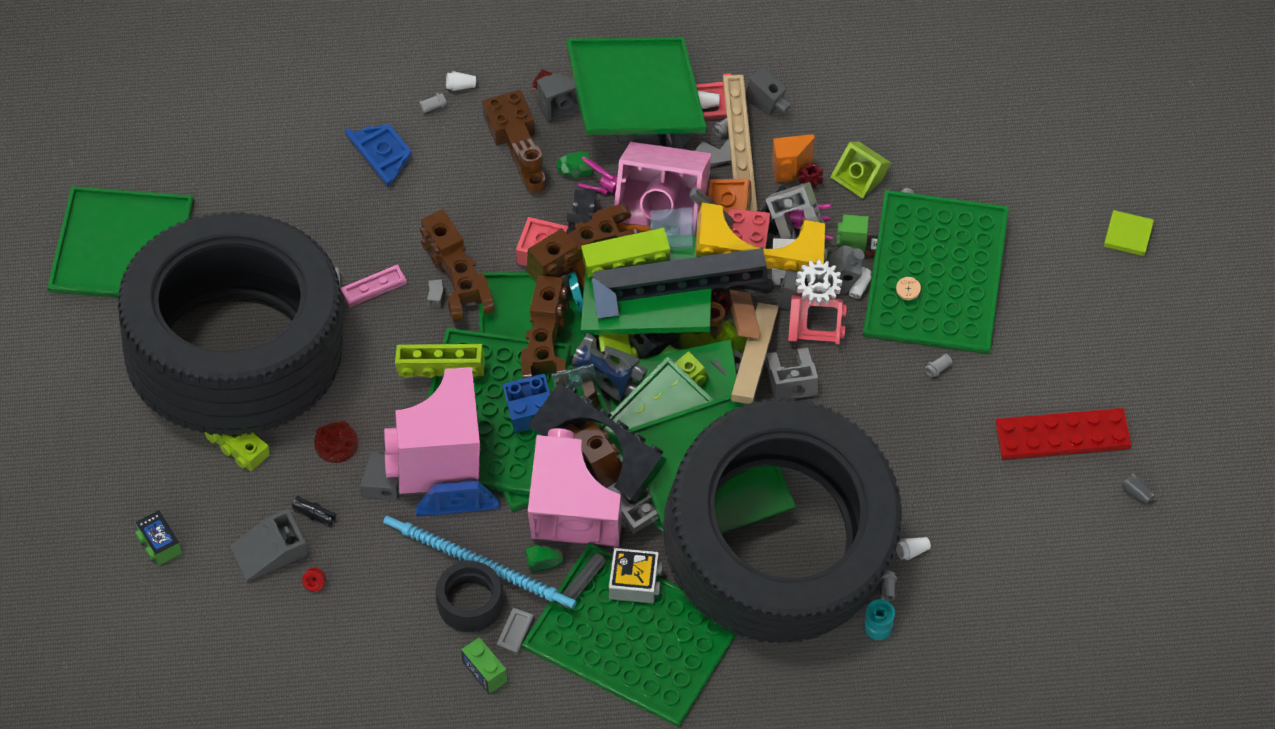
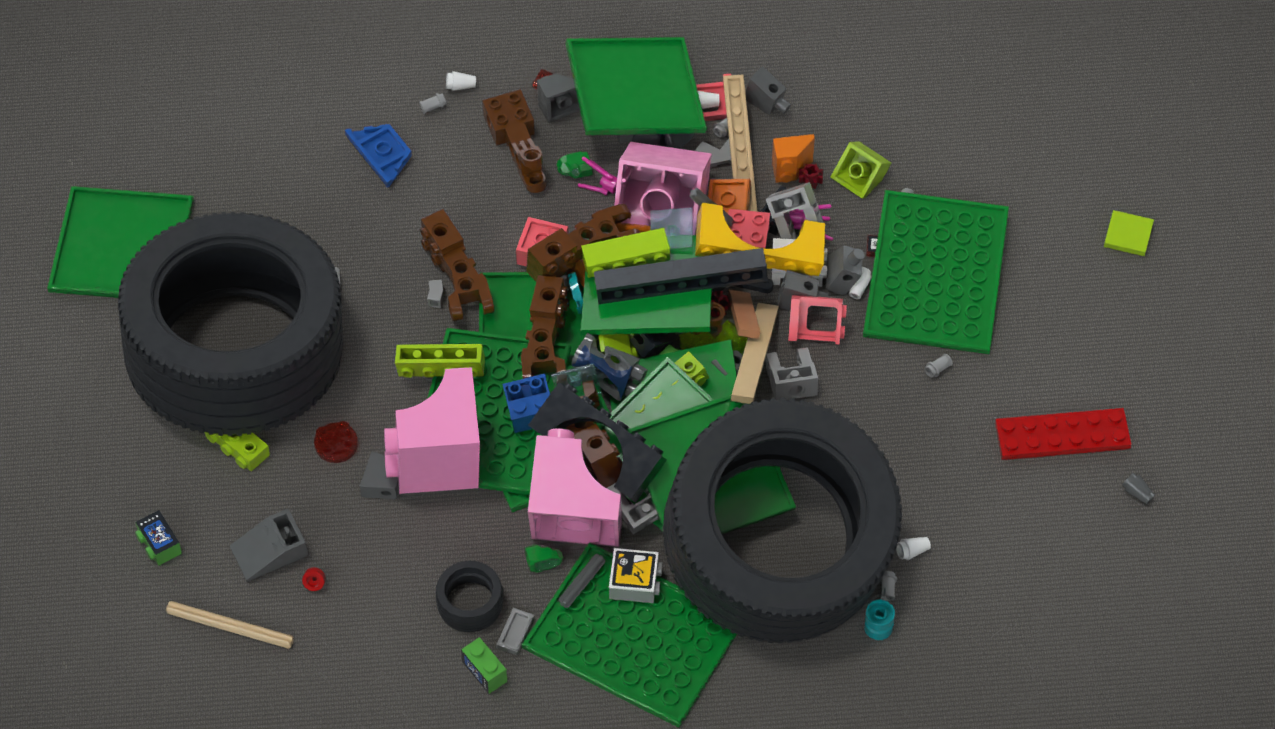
(230, 624): none -> tan axle
(314, 510): black pin -> none
(373, 286): bright pink tile -> none
(456, 498): blue wing -> none
(550, 593): medium azure hose -> none
(583, 208): black arch -> none
(605, 300): sand blue tile -> none
(818, 291): white gear -> none
(853, 231): bright green brick -> none
(908, 288): light nougat piece -> none

